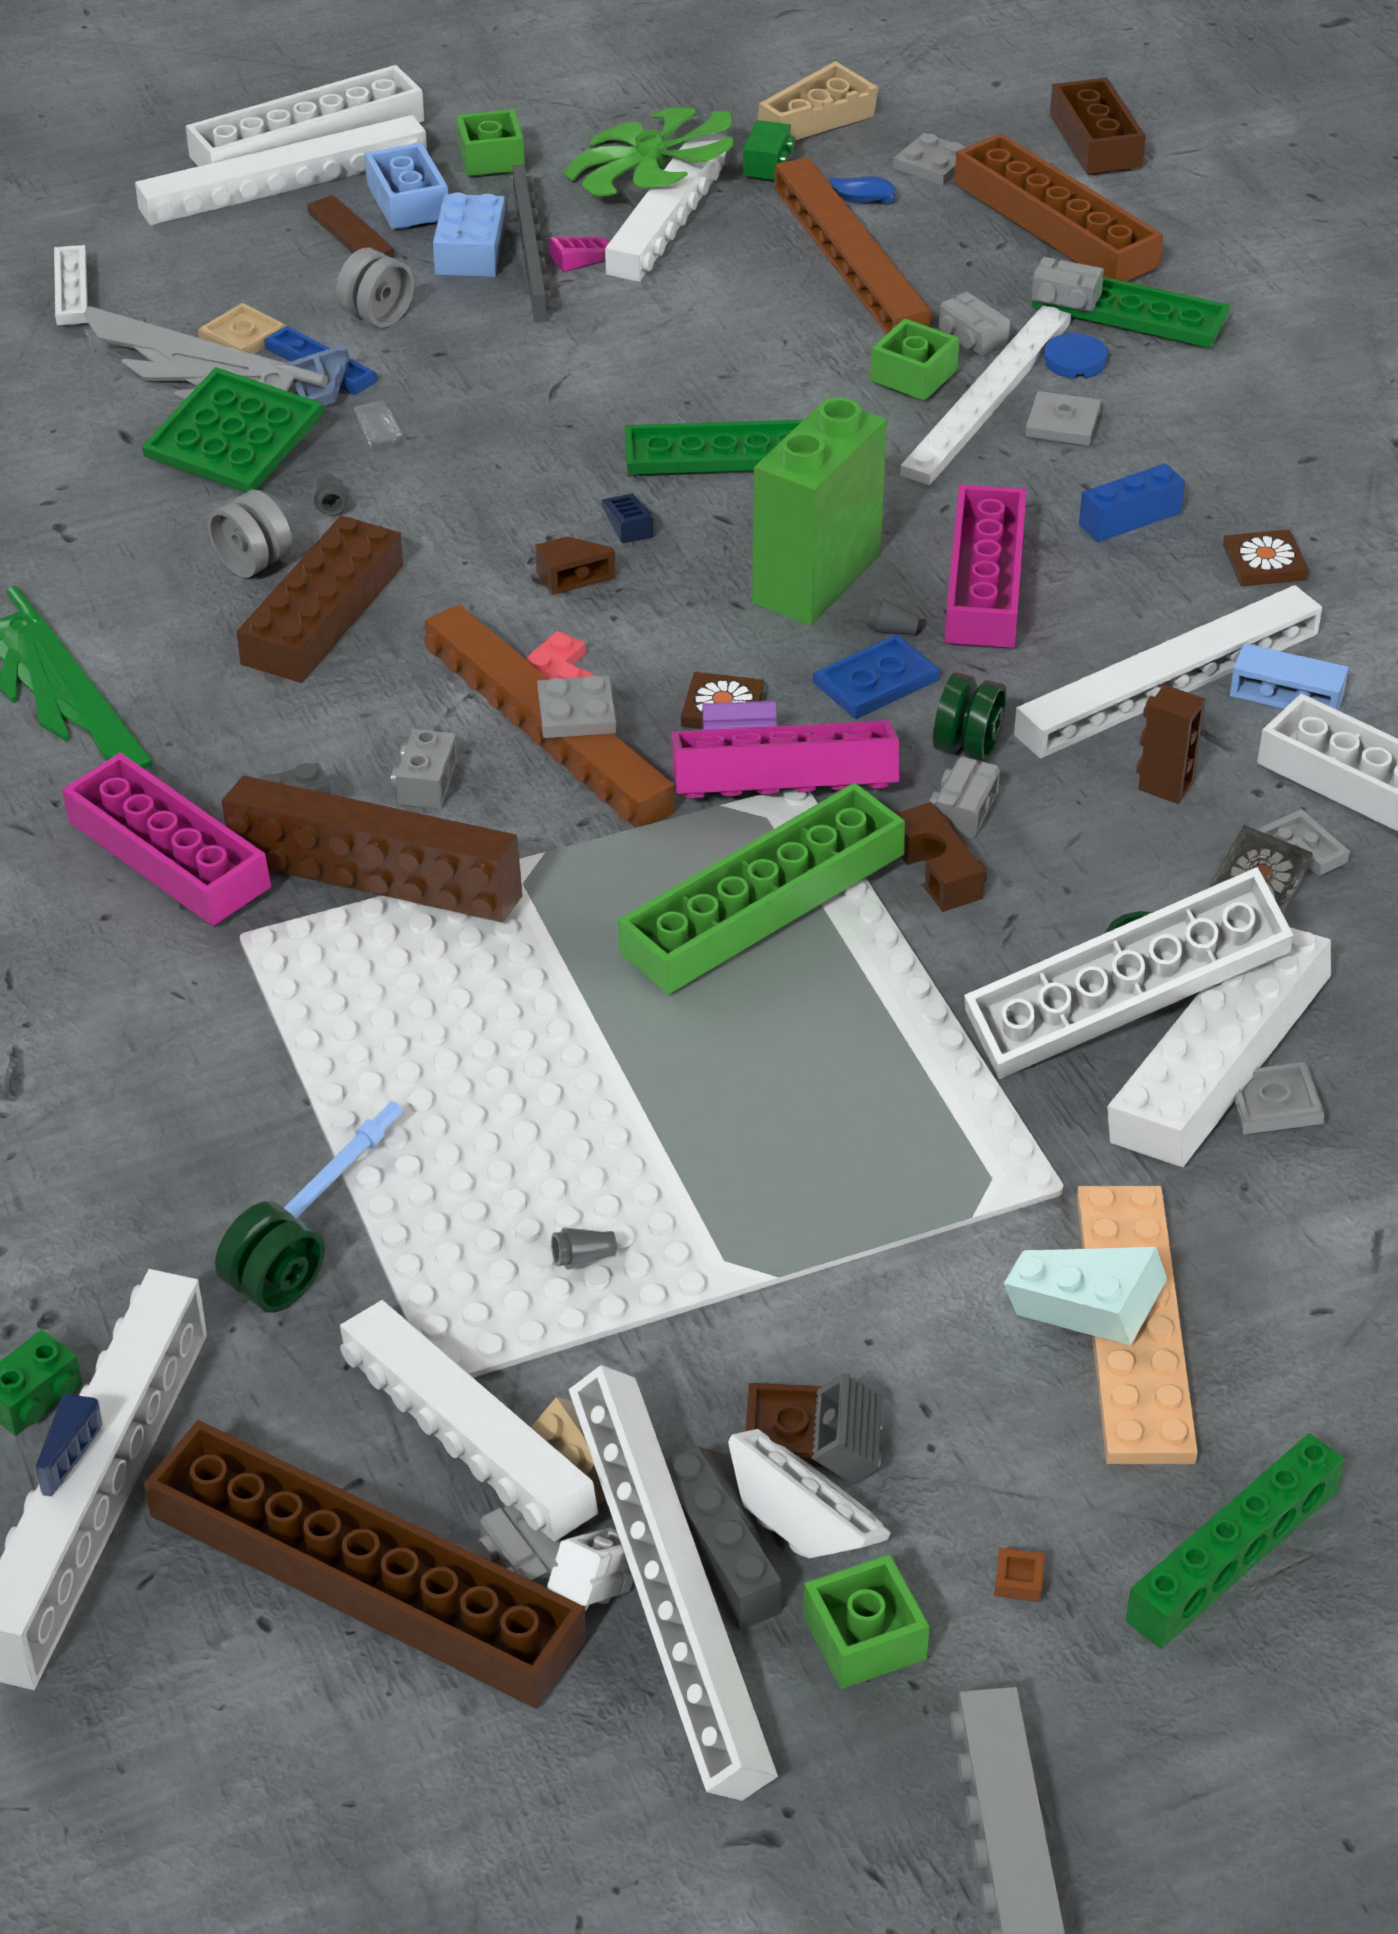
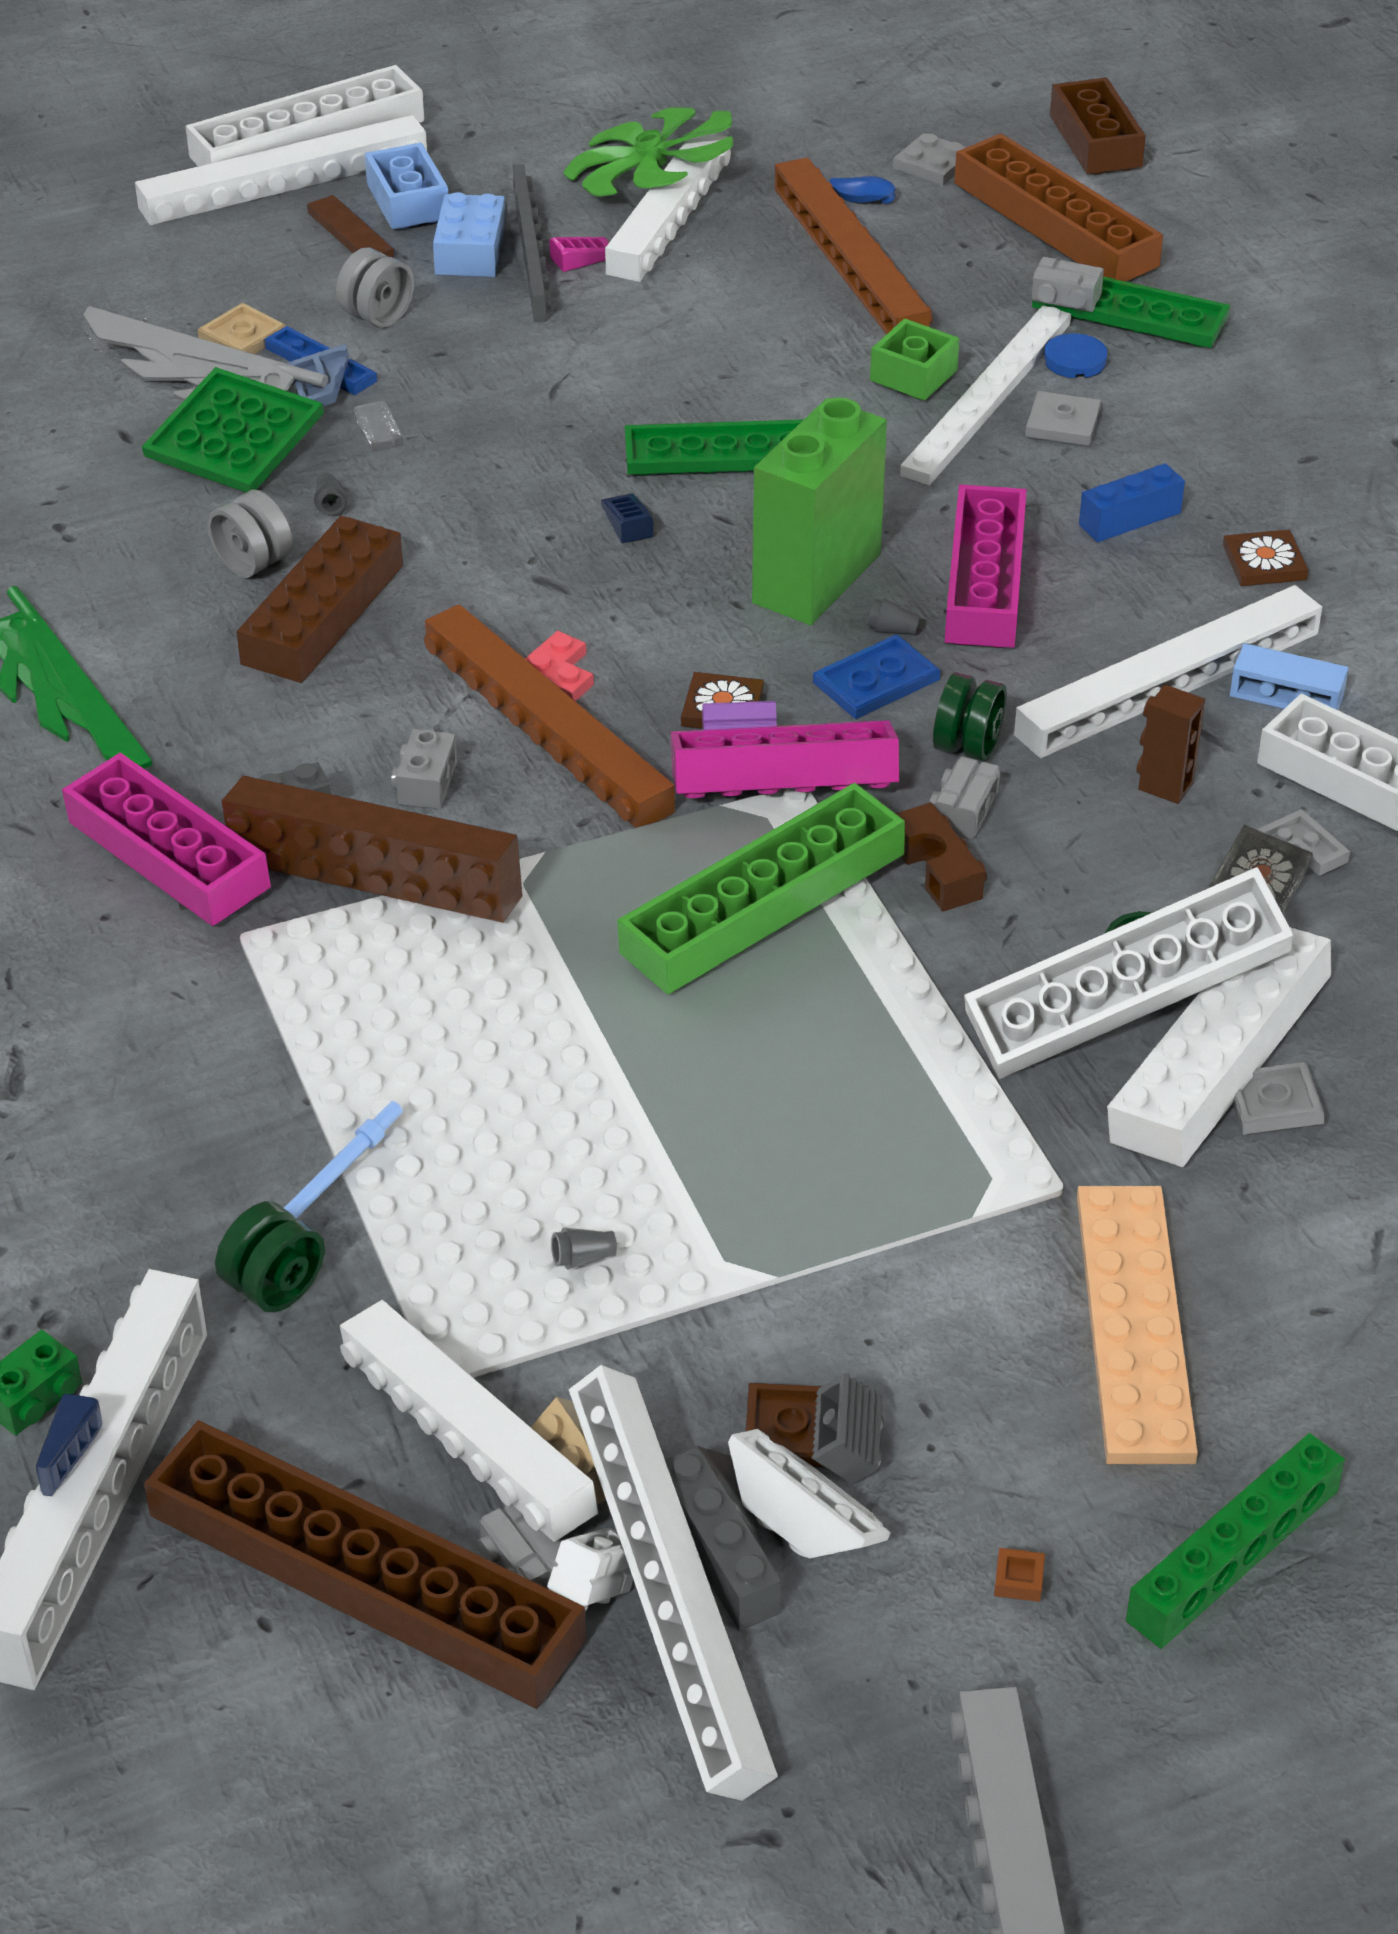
(70, 285): white plate -> none
(490, 142): bright green brick -> none
(573, 564): reddish brown slope -> none
(576, 706): light grey plate -> none
(765, 147): green brick -> none
(821, 102): tan wedge -> none
(865, 1621): bright green brick -> none
(974, 324): light grey brick -> none
(1088, 1289): light aqua wedge -> none

